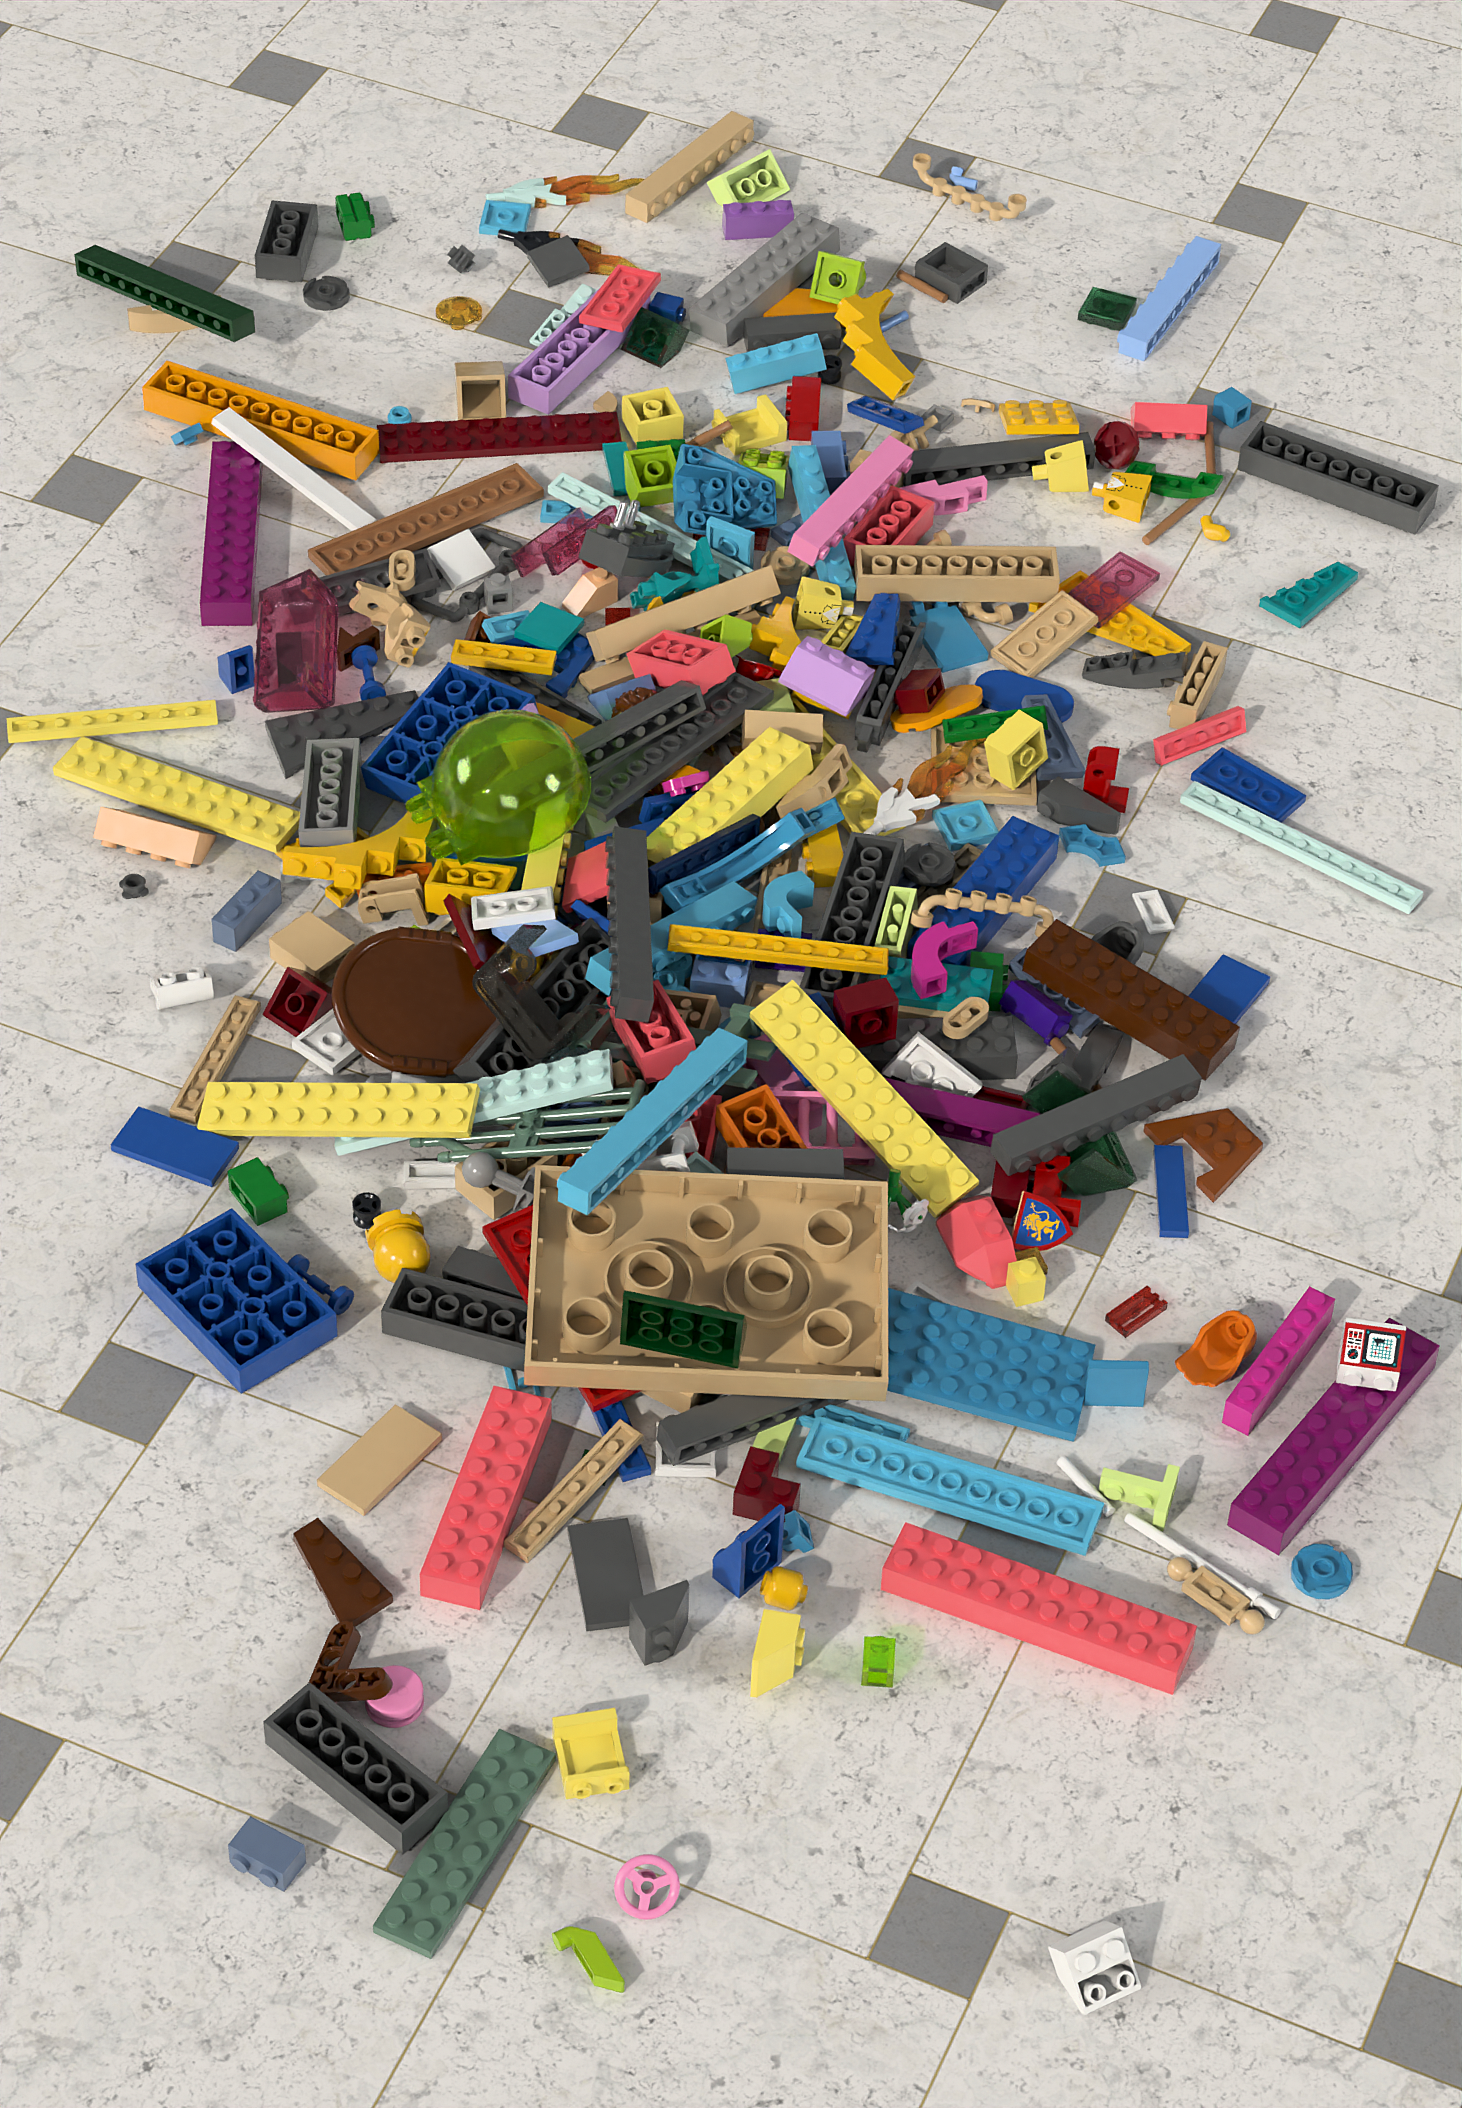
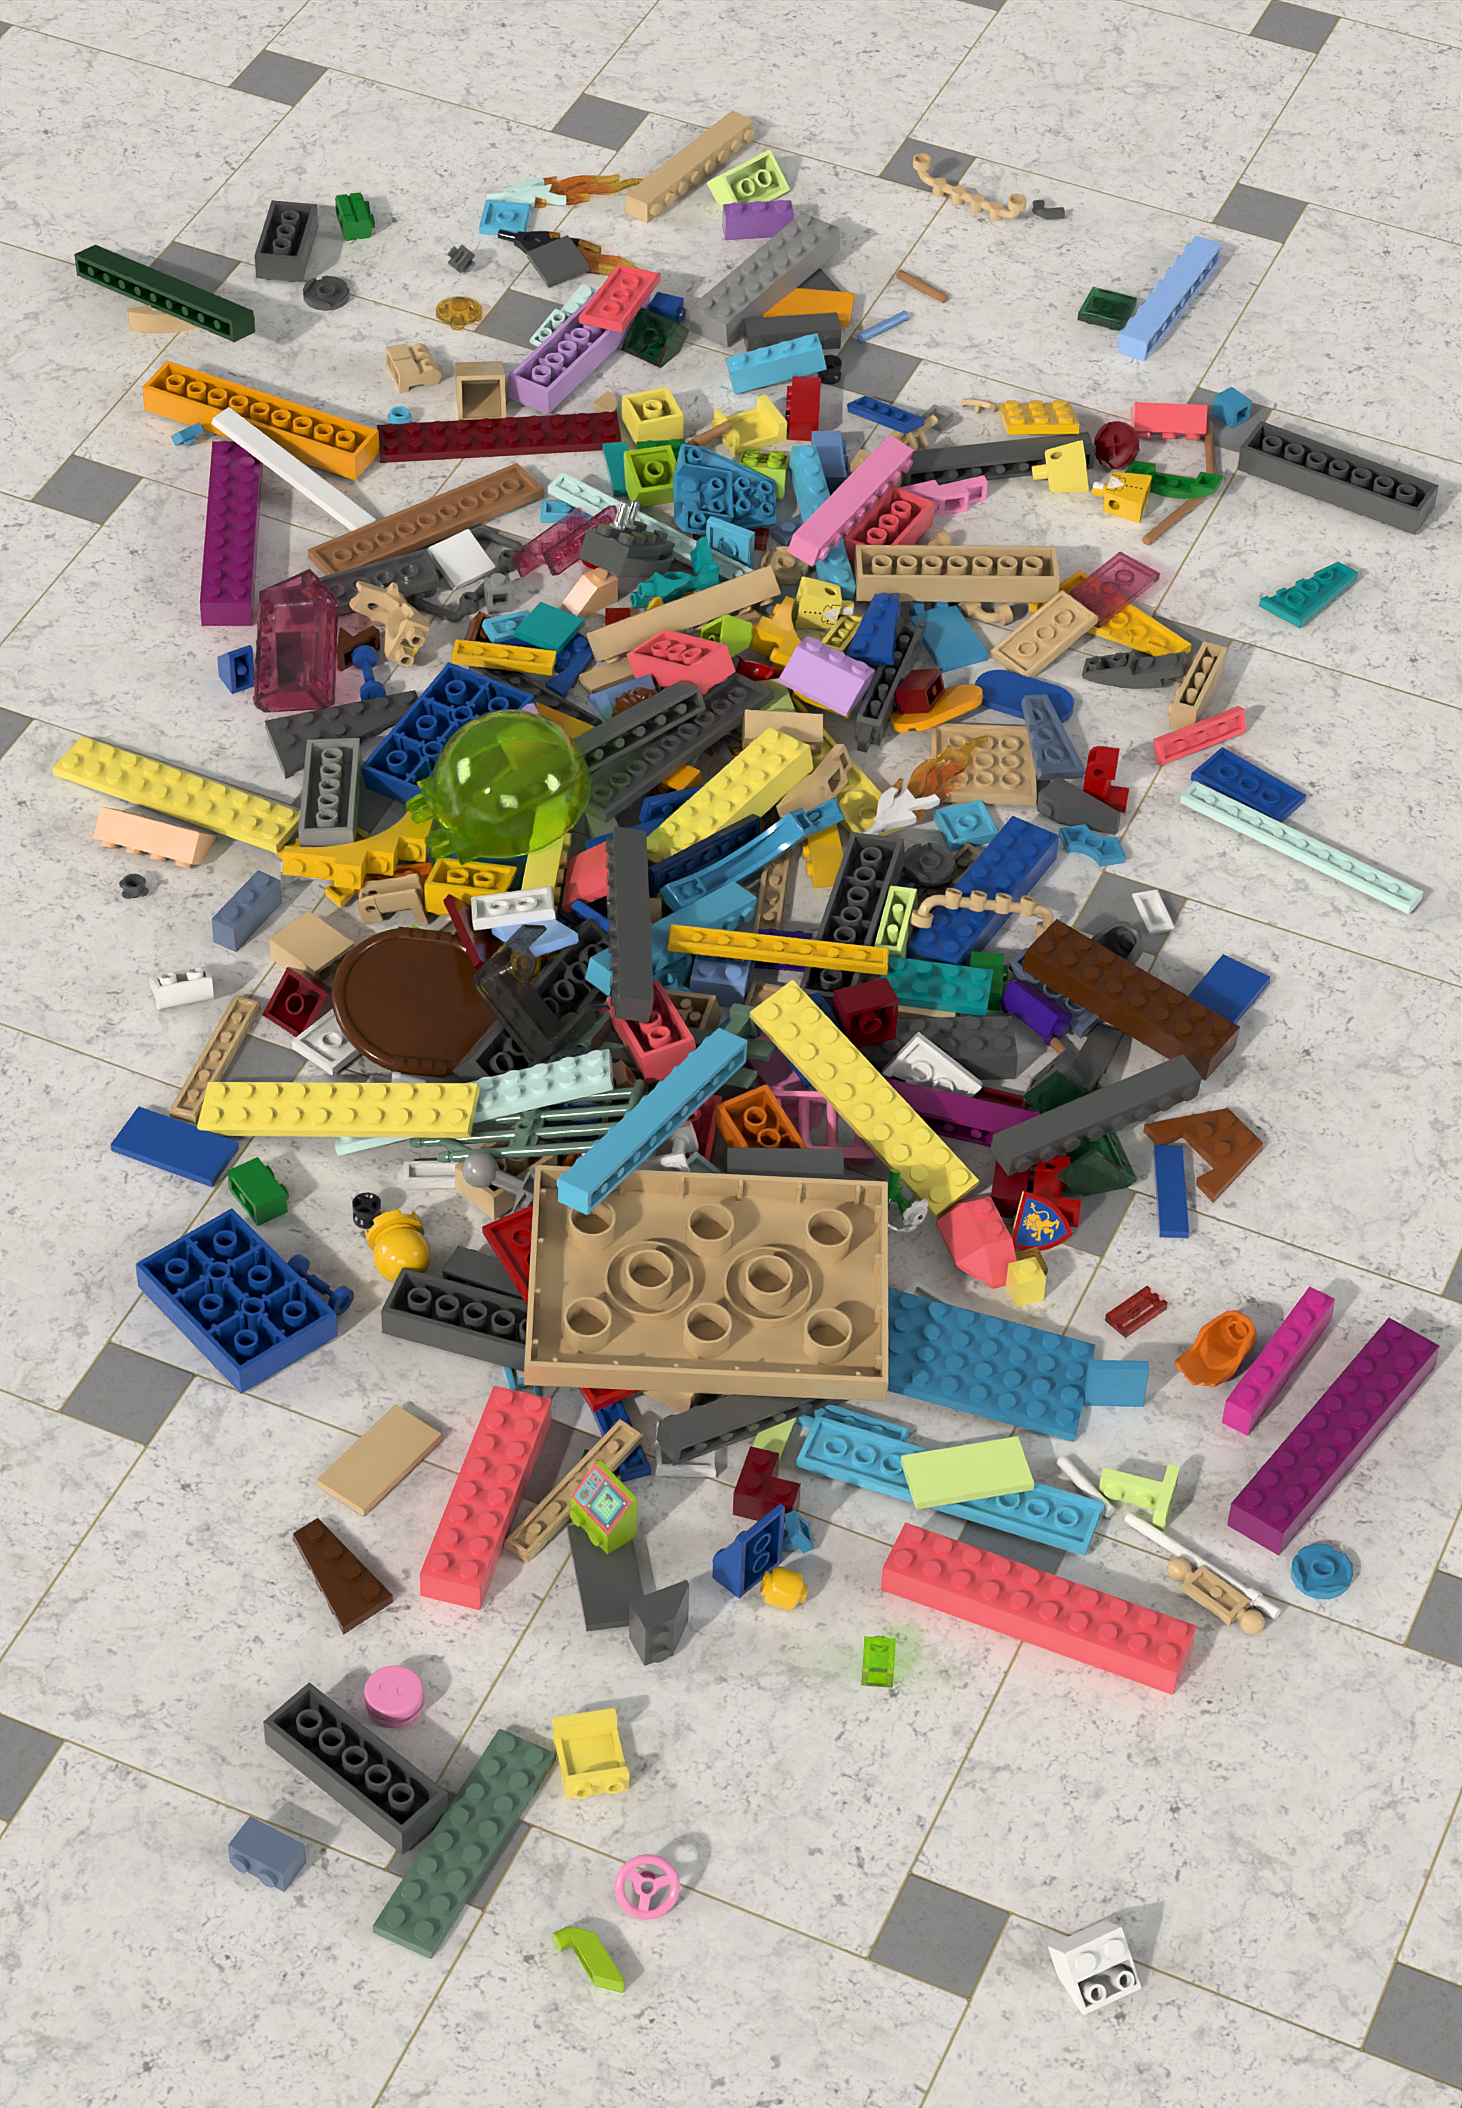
(111, 721): light yellow plate -> none
(331, 1680): reddish brown beam -> none
(402, 569): tan plate -> none
(411, 366): none -> tan legs
(604, 1509): none -> slope
(678, 785): dark pink plate -> none
(682, 1329): dark green slope -> none
(776, 1650): light yellow slope -> none
(782, 900): medium azure arch -> none
(836, 277): lime plant -> none
(872, 352): yellow arch -> none
(931, 948): dark pink arch -> none
(957, 289): dark grey window -> none
(959, 180): light blue arm -> none
(961, 1021): tan plate -> none
(967, 1472): none -> yellowish green tile
(983, 725): green tile -> none
(1016, 749): light yellow brick -> none
(1047, 213): none -> dark grey arm
(1214, 531): yellow arm -> none
(1370, 1354): slope -> none

